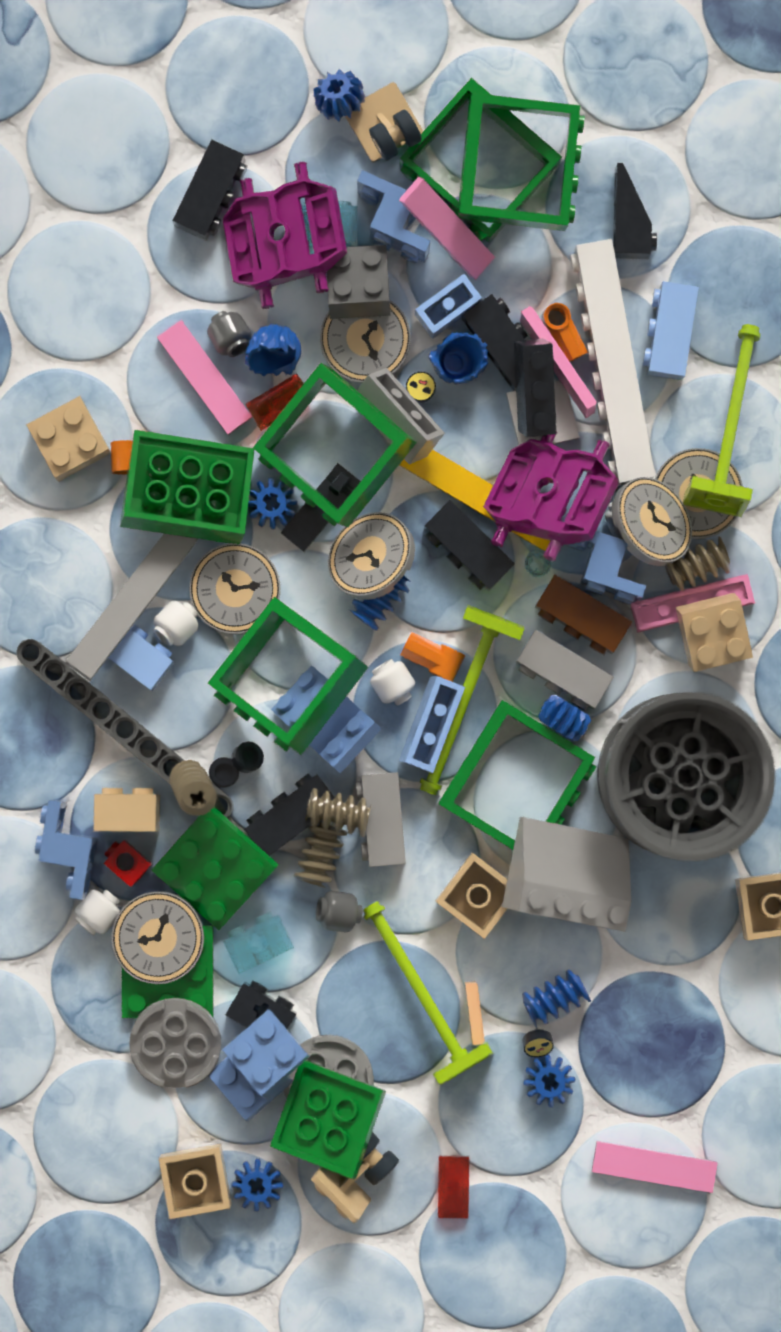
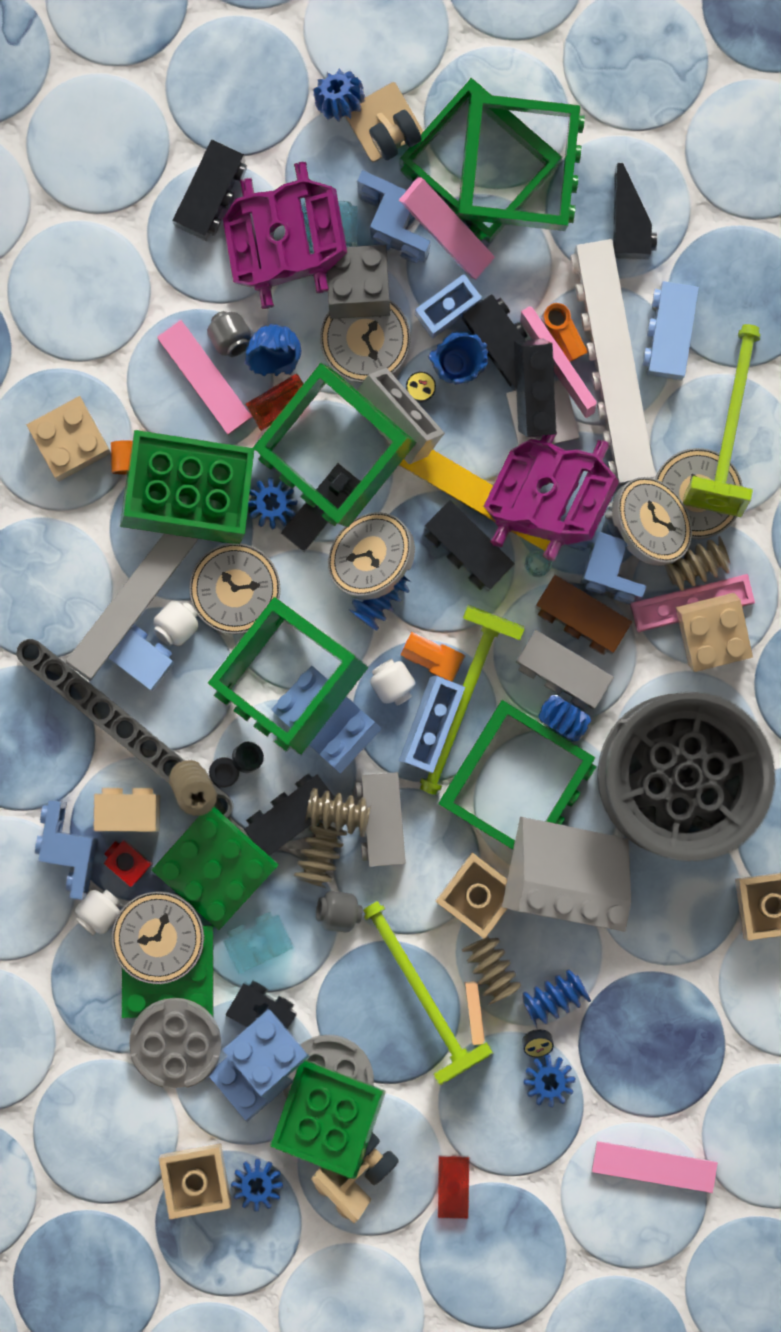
(492, 968): none -> dark tan piece

